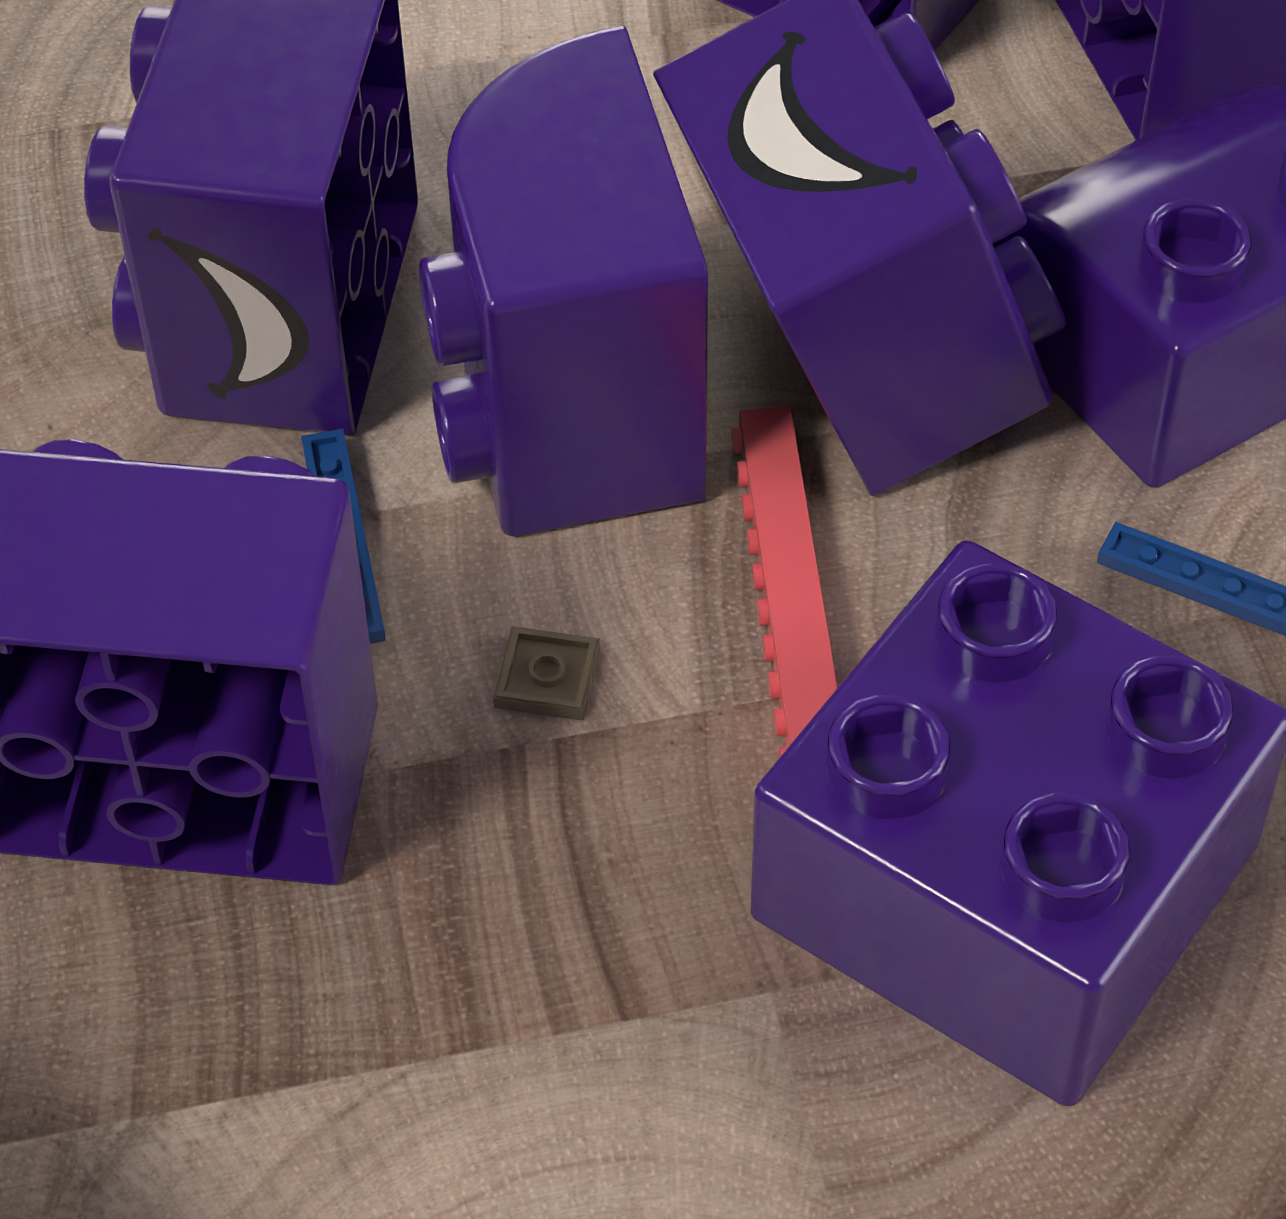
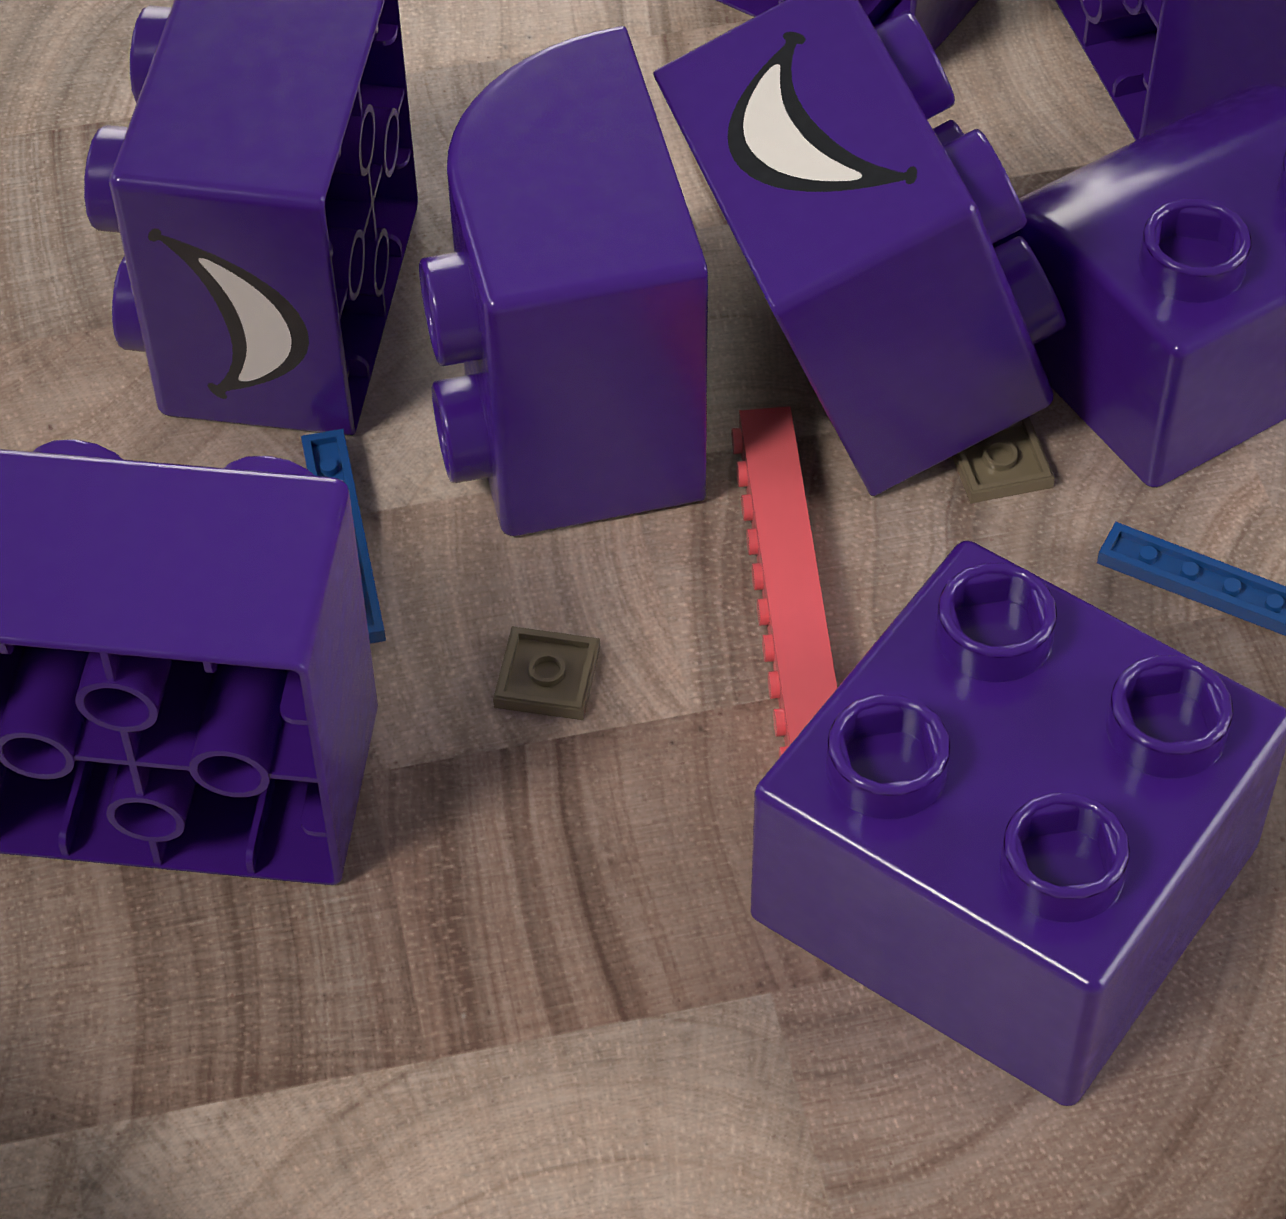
(1004, 464): none -> dark tan tile

